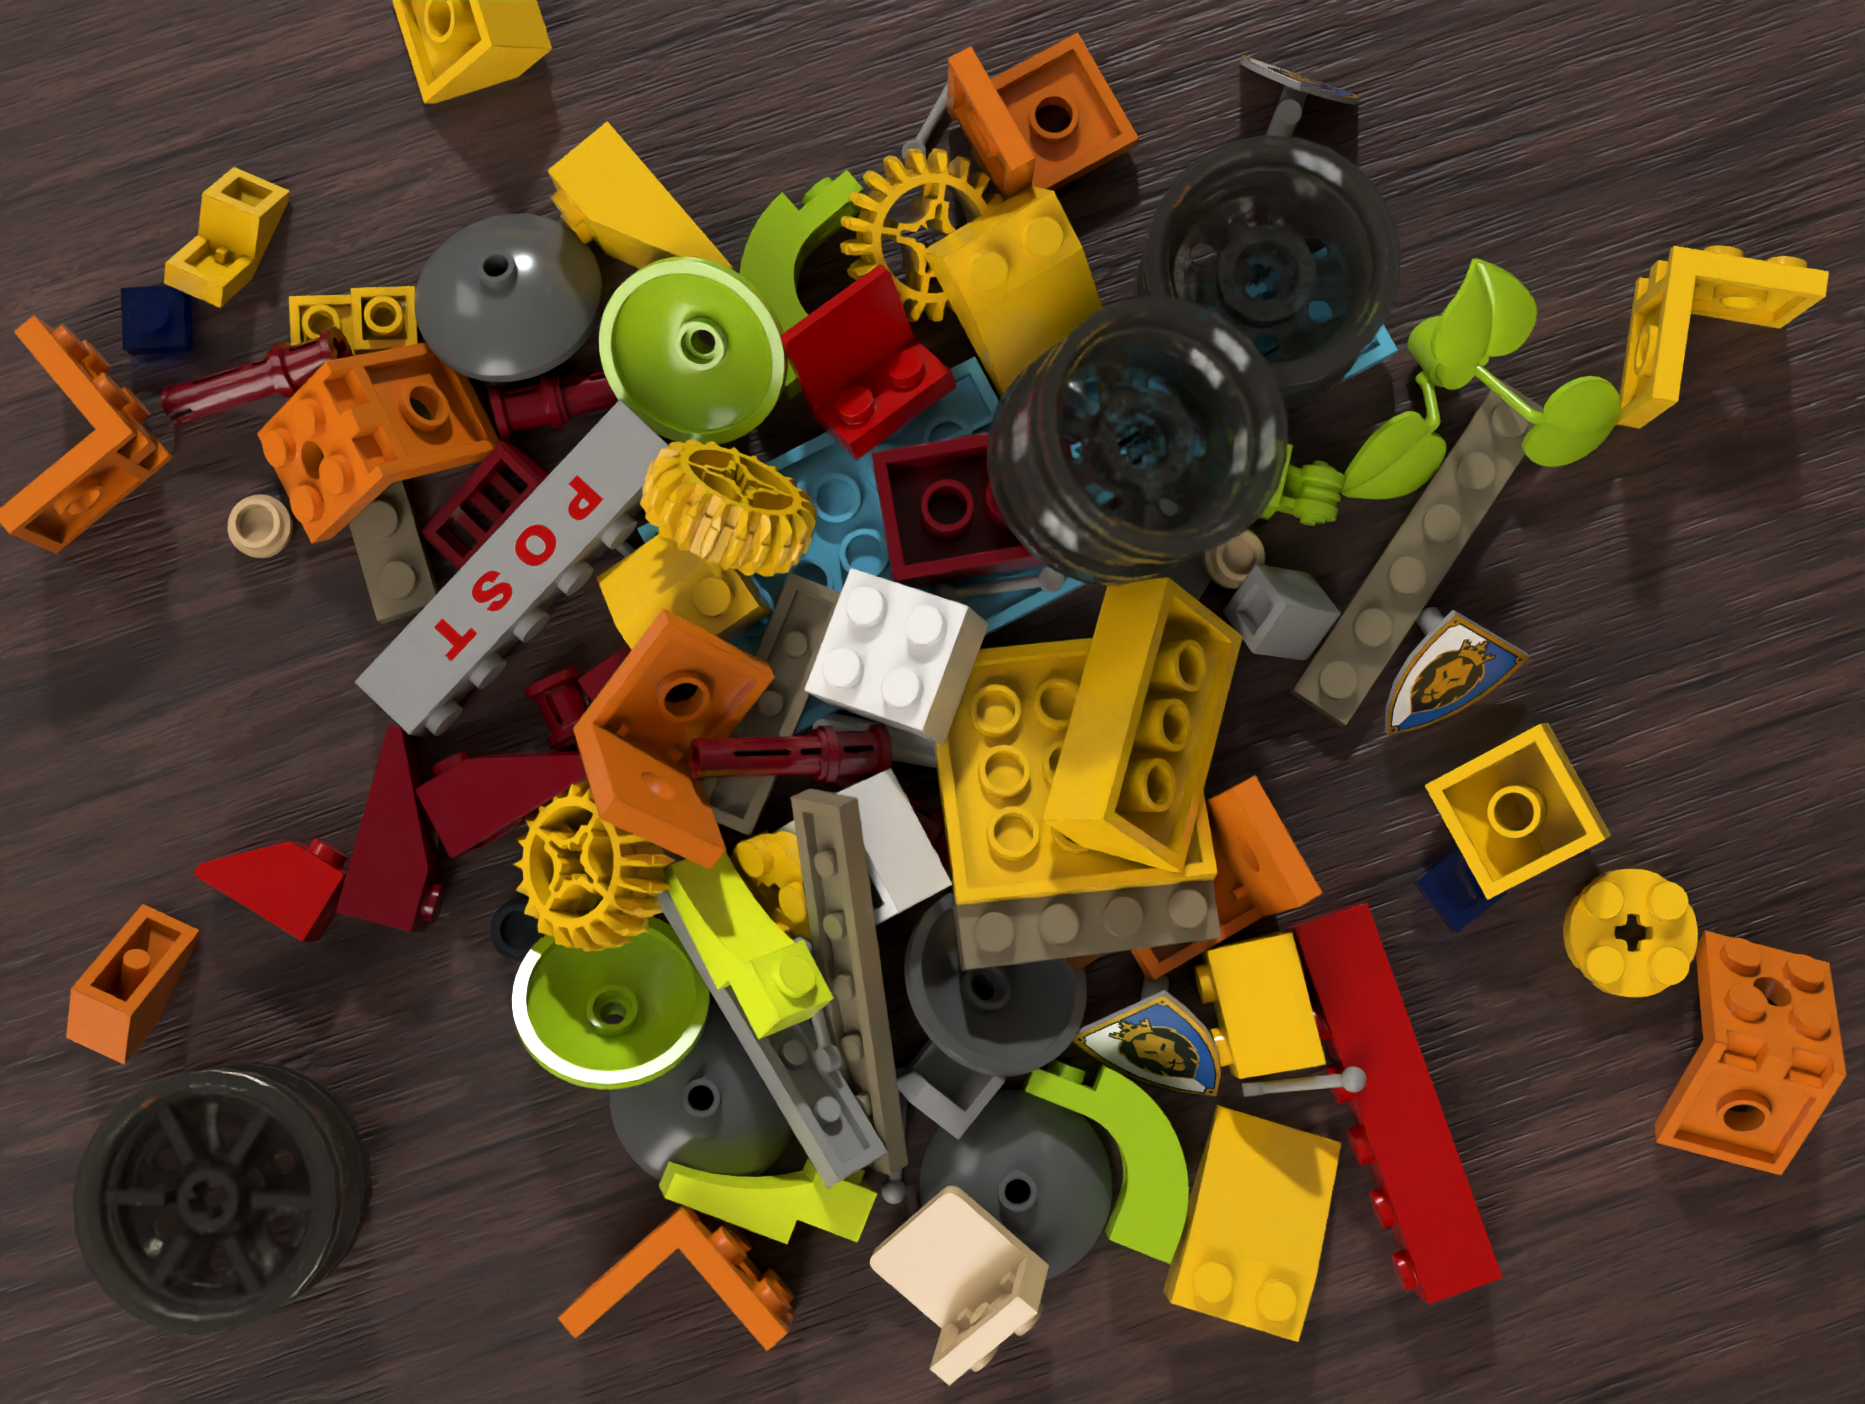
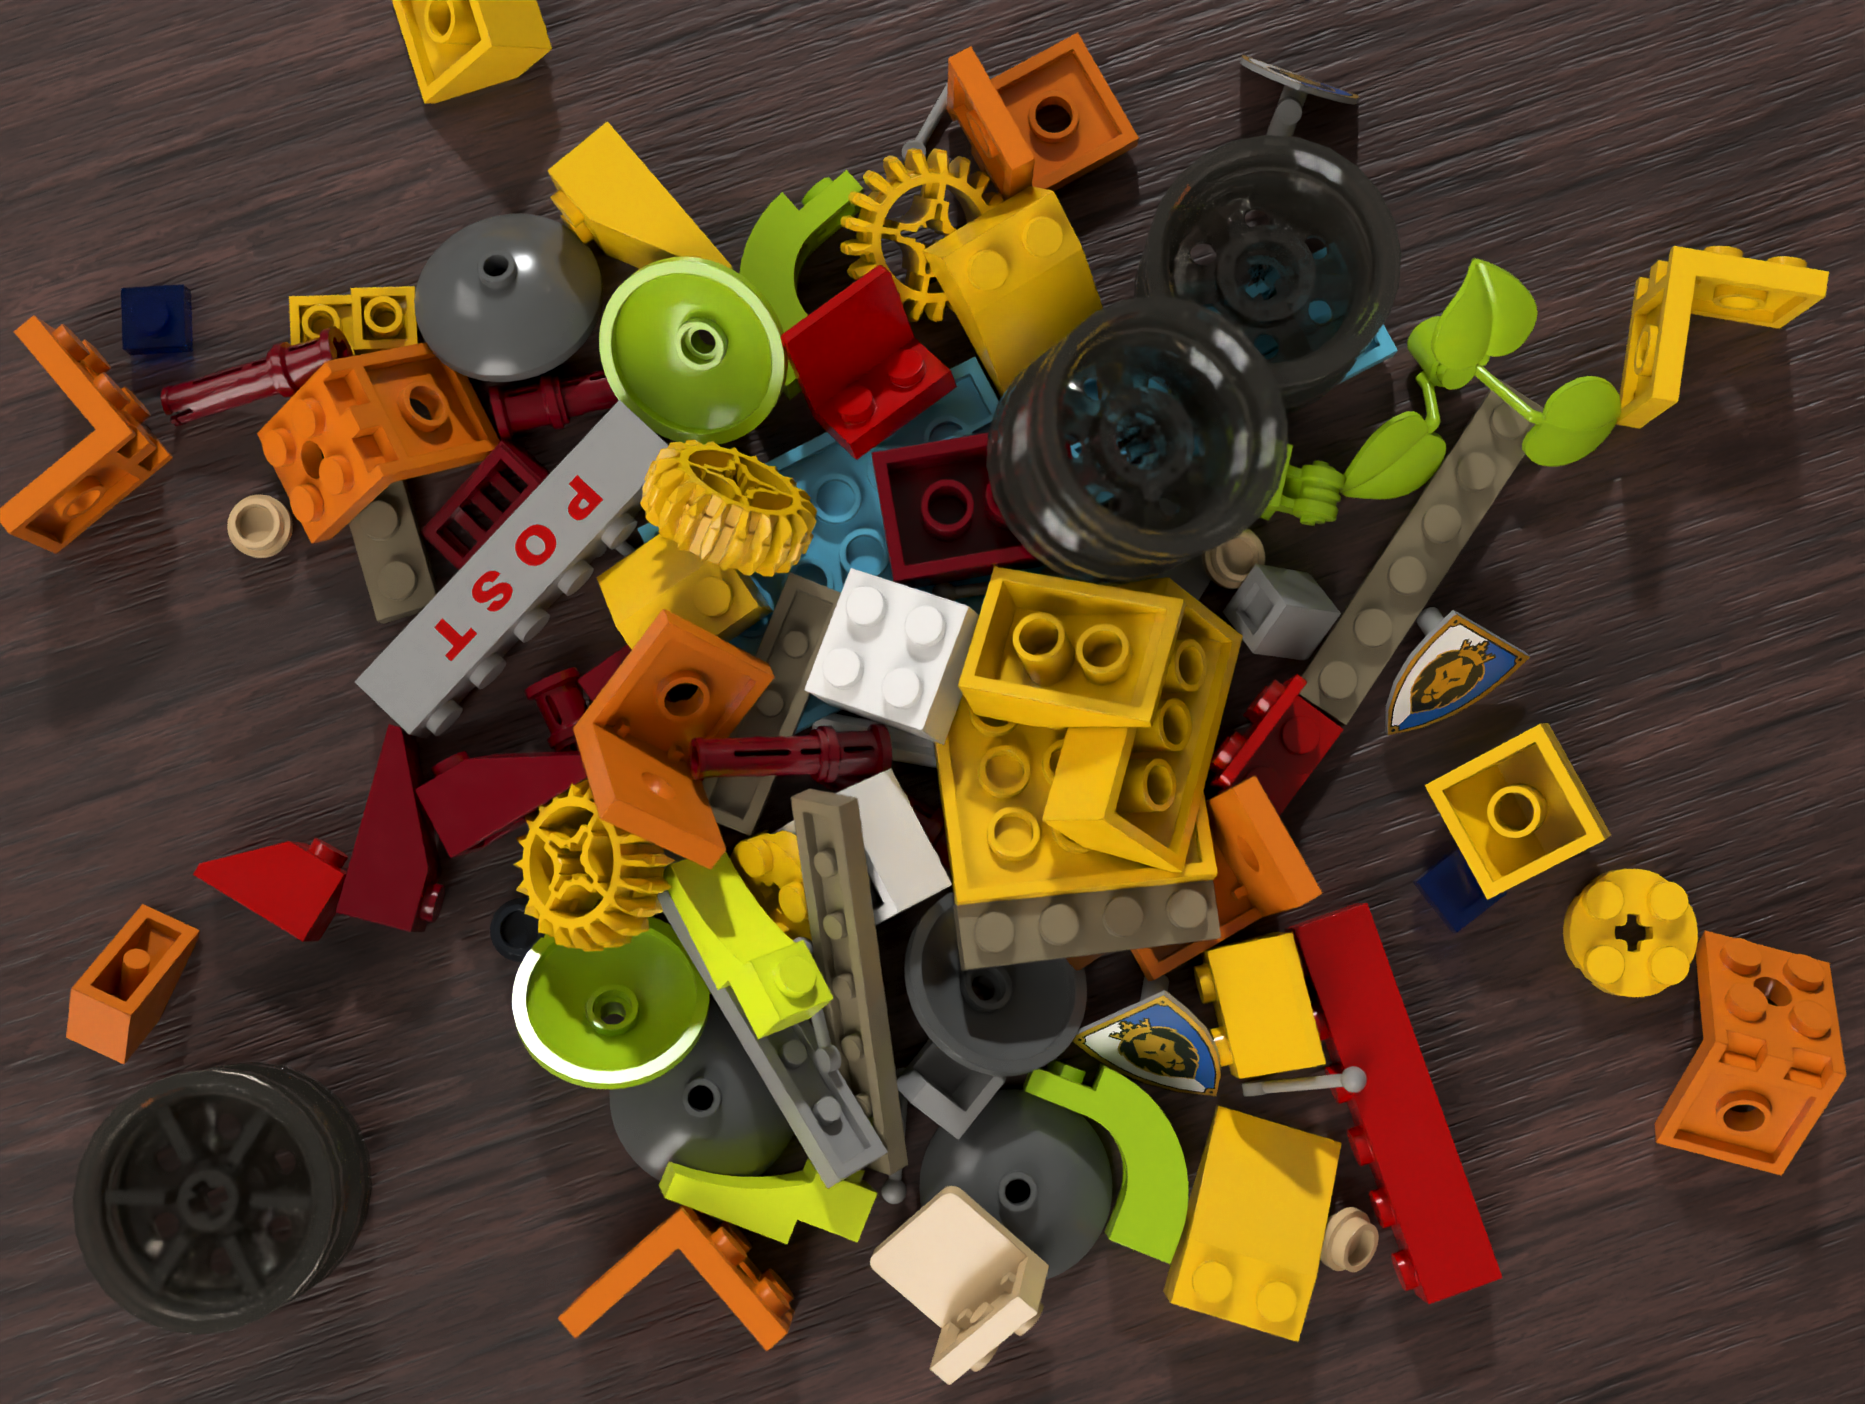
(232, 236): yellow slope -> none
(1069, 652): none -> yellow slope
(1278, 746): none -> red bracket
(1349, 1240): none -> tan plate

